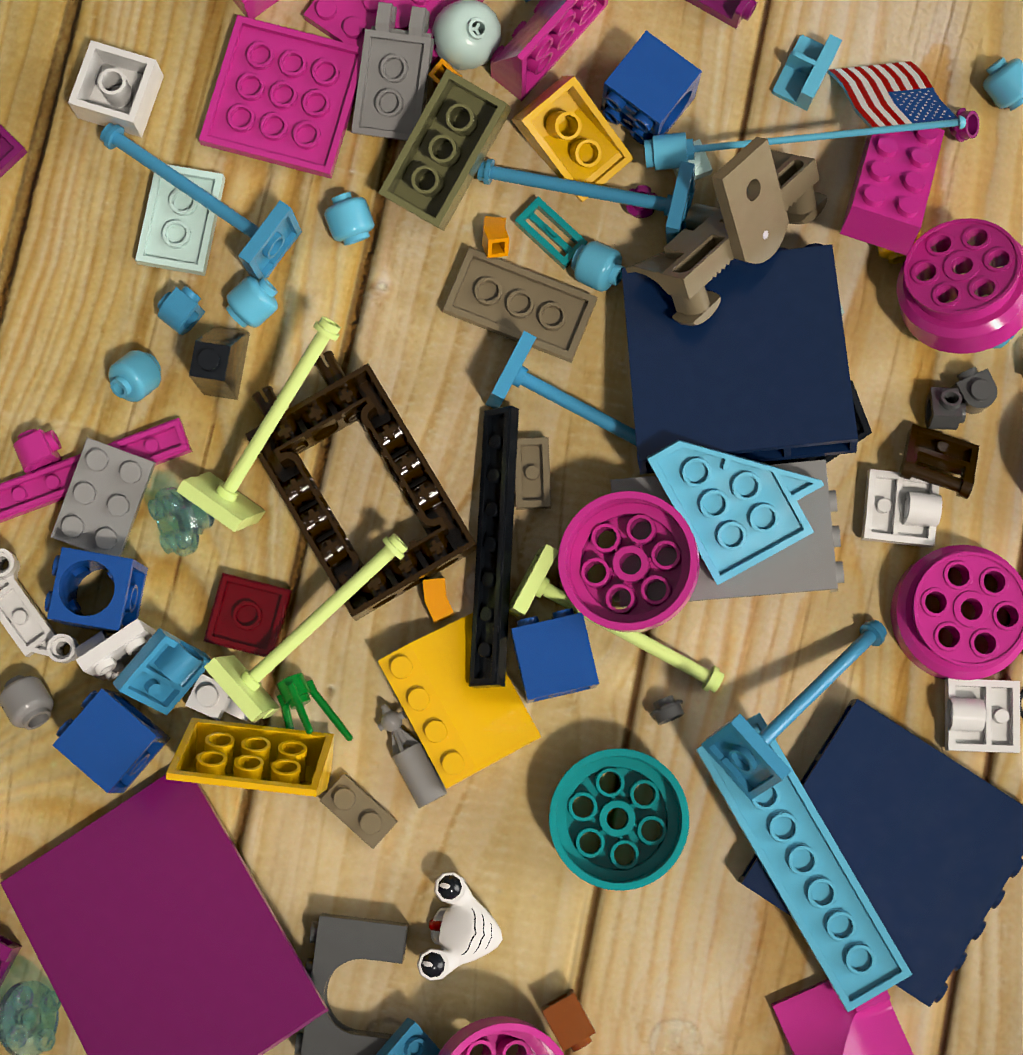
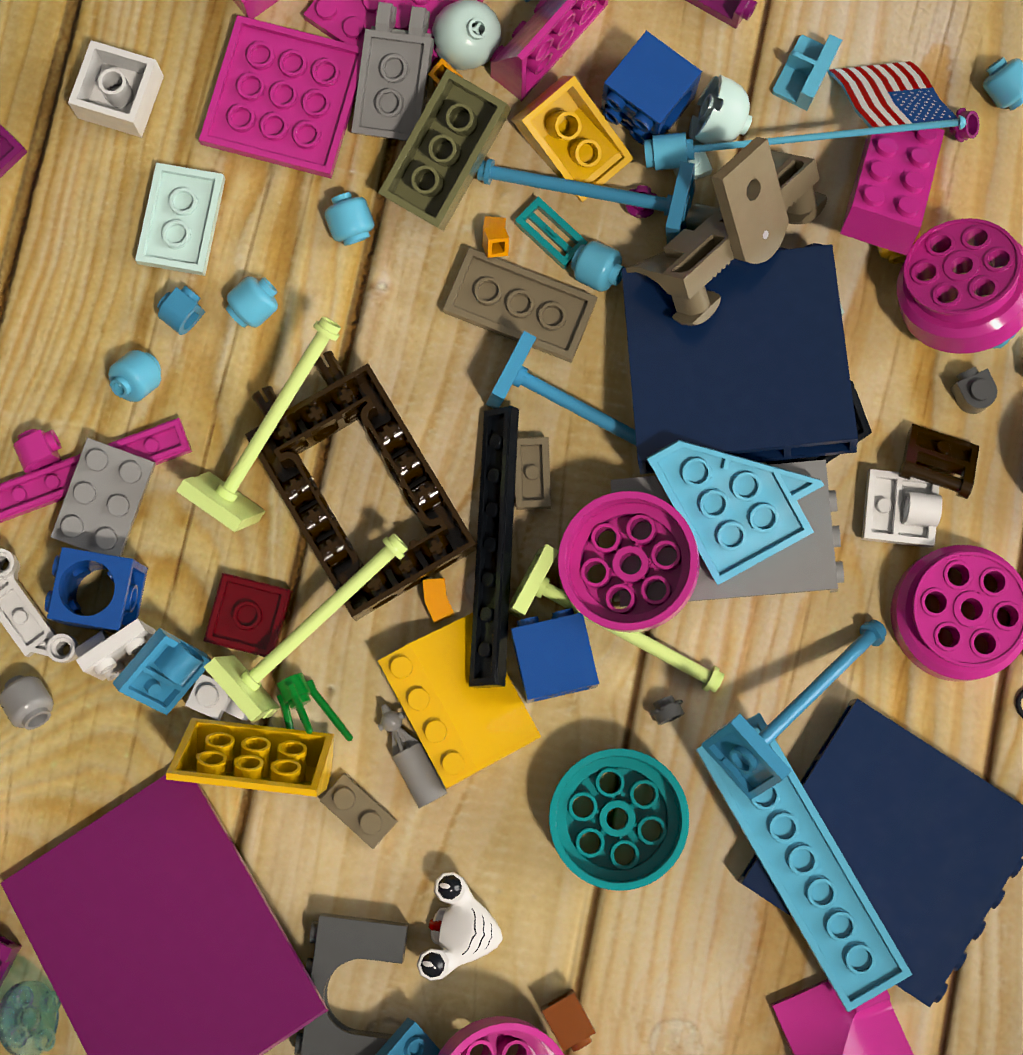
(110, 740): blue brick -> none
(178, 521): clear light blue plate -> none
(219, 362): slope -> none
(267, 242): dark azure tile -> none
(722, 112): none -> light aqua cylinder
(944, 409): dark grey plate -> none
(982, 715): white plate -> none

